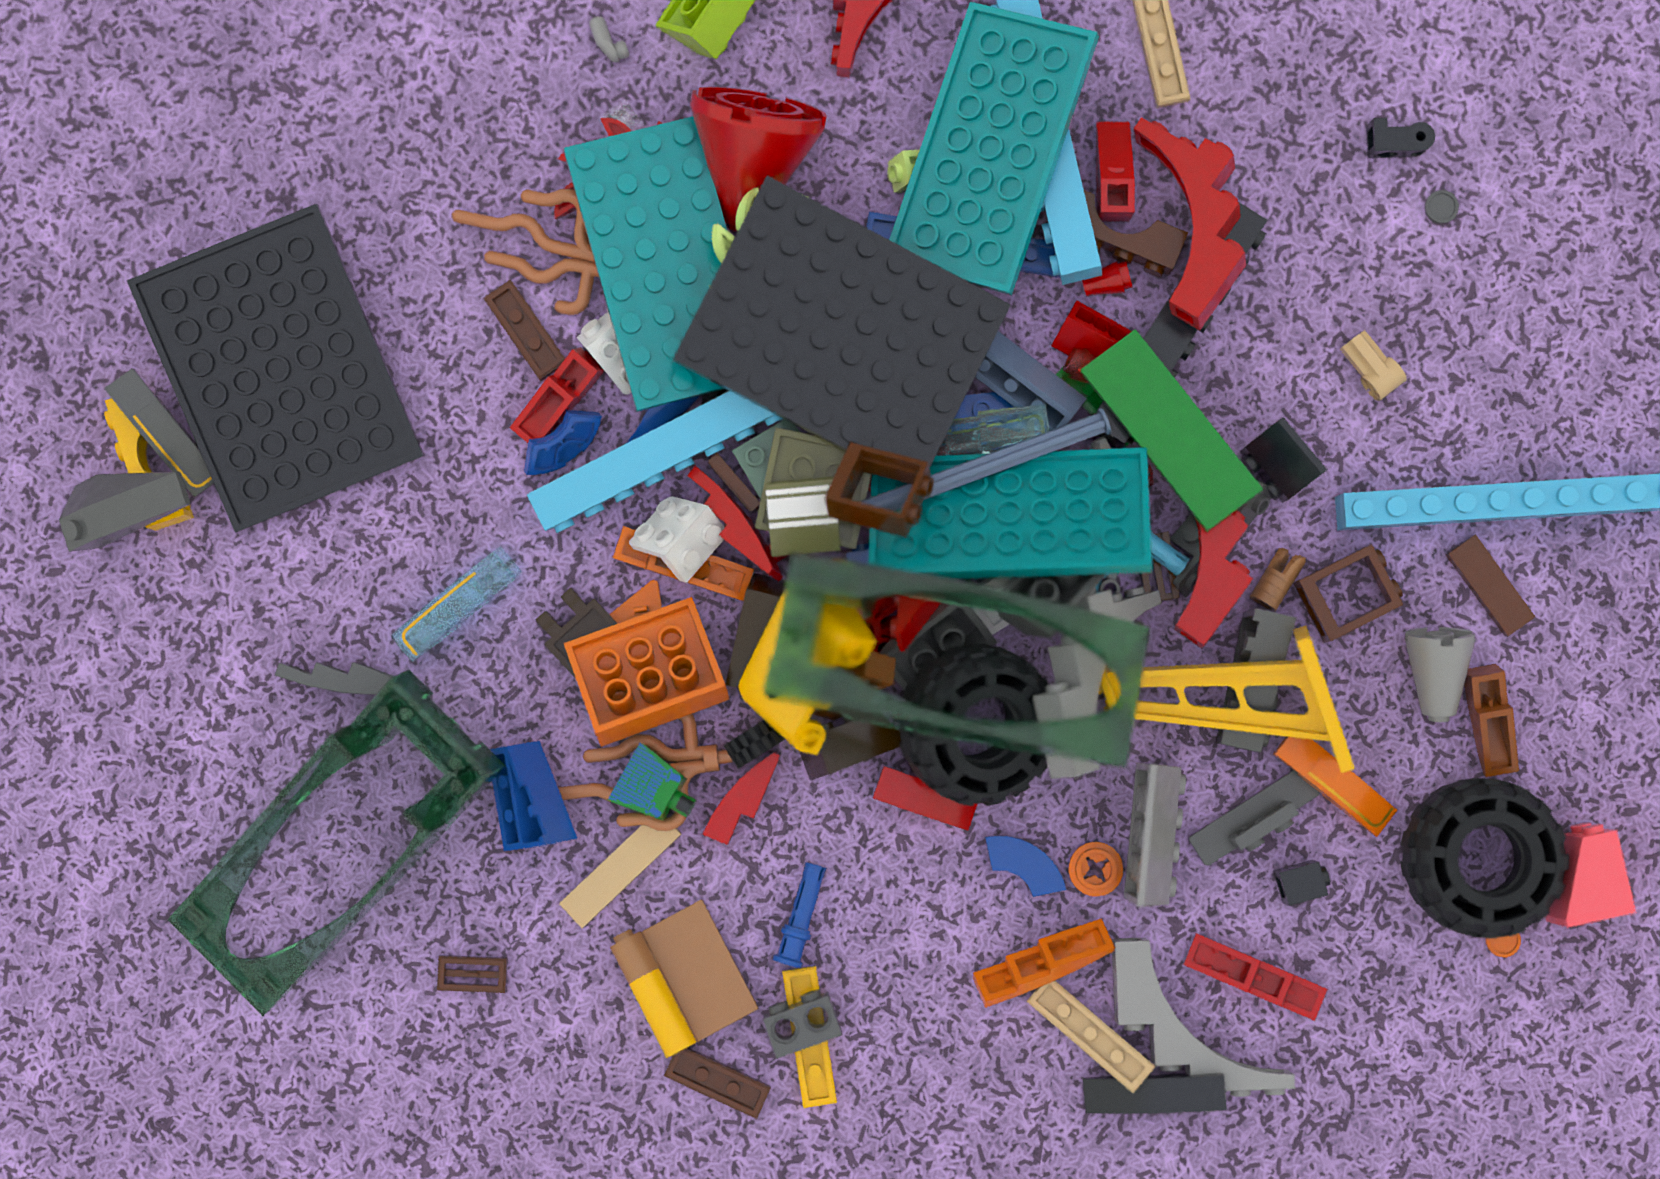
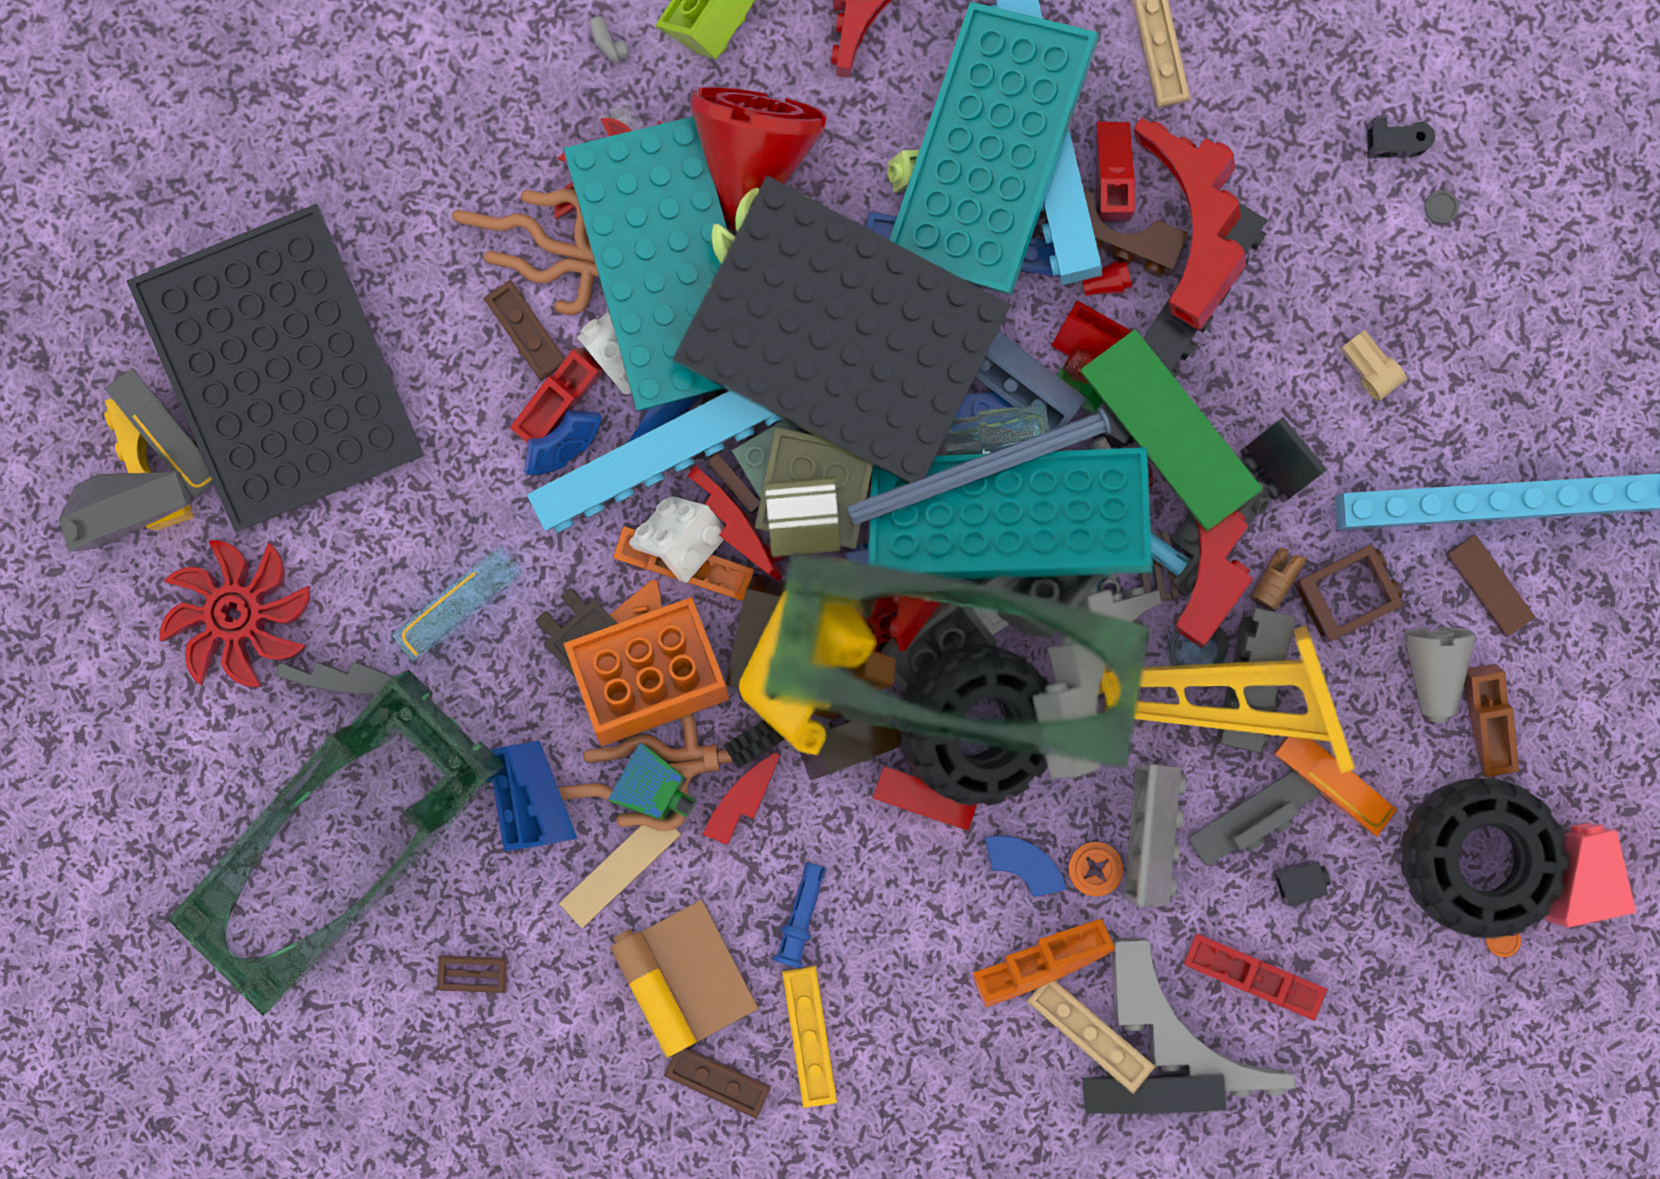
(234, 631): none -> red piece
(806, 1032): dark grey brick -> none
(884, 464): reddish brown window -> none
(1184, 652): none -> clear light blue piece

